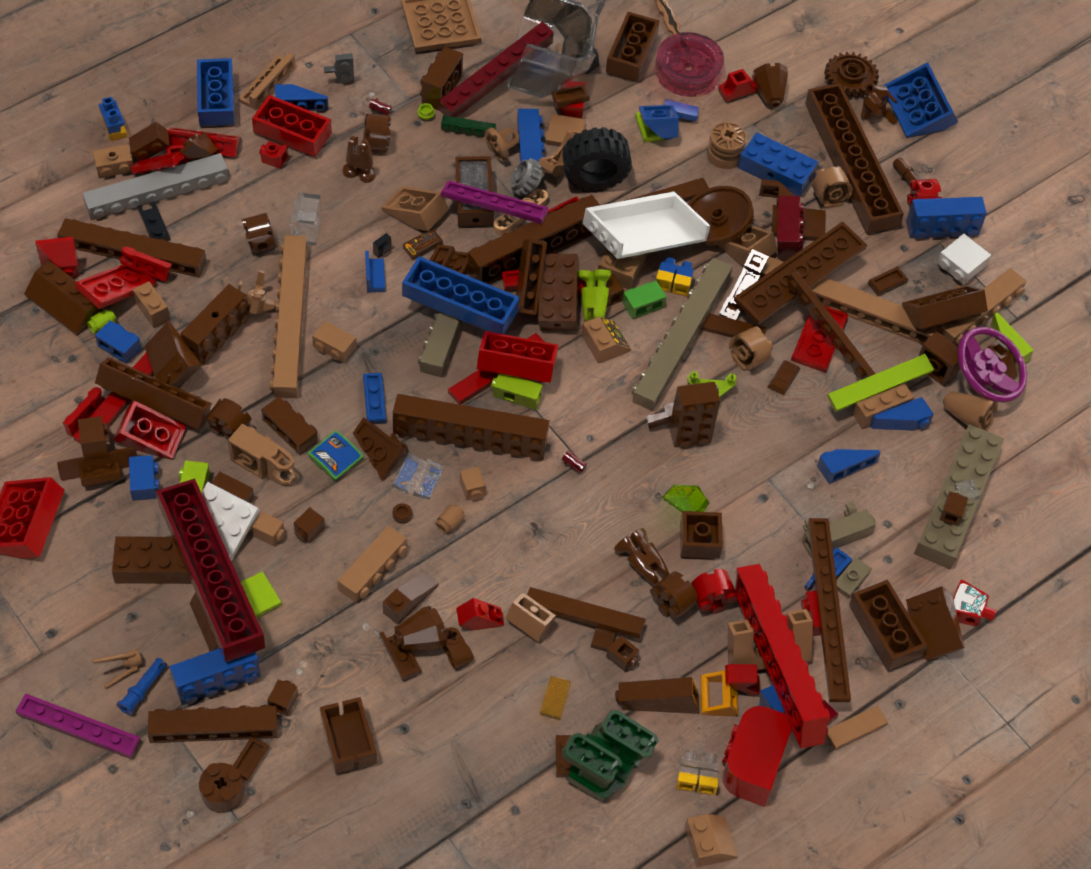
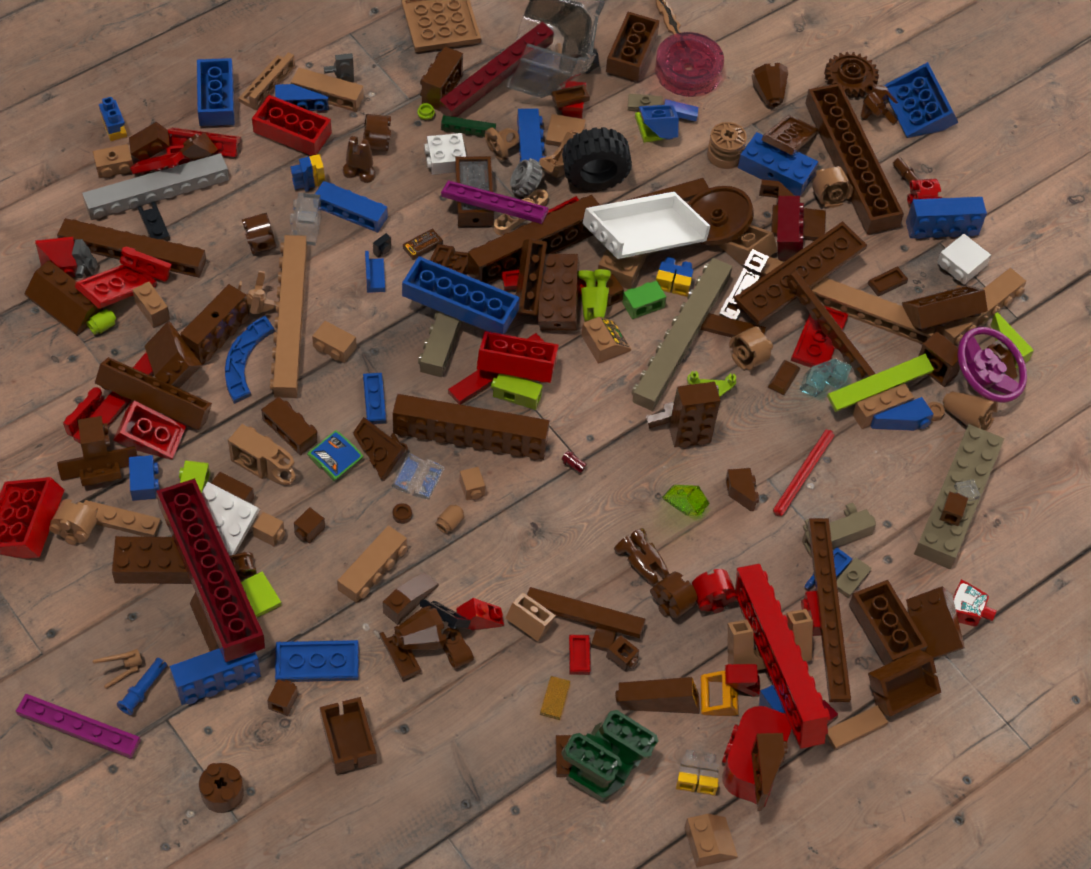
(73, 521): none -> medium nougat brick
(85, 261): none -> dark grey plate
(118, 342): blue brick -> none
(125, 520): none -> medium nougat plate
(212, 724): reddish brown brick -> none
(227, 418): reddish brown brick -> none
(239, 354): none -> blue tile
(240, 567): none -> reddish brown piece
(250, 757): reddish brown tile -> none
(274, 154): red brick -> none
(308, 173): none -> blue hips
(317, 661): none -> blue tile
(339, 92): none -> medium nougat brick
(352, 206): none -> blue brick
(379, 106): dark red pin -> none
(416, 207): medium nougat slope -> none
(442, 152): none -> white brick
(453, 618): none -> black hinge
(579, 655): none -> red tile
(637, 100): none -> dark tan plate
(701, 534): reddish brown brick -> none
(737, 85): red brick -> none
(741, 486): none -> reddish brown slope
(766, 760): none -> reddish brown slope
(790, 134): none -> reddish brown tile
(803, 473): none -> red axle
(831, 372): none -> clear light blue brick
(844, 462): blue slope -> none
(904, 682): none -> reddish brown piece
(937, 409): none -> medium nougat tile

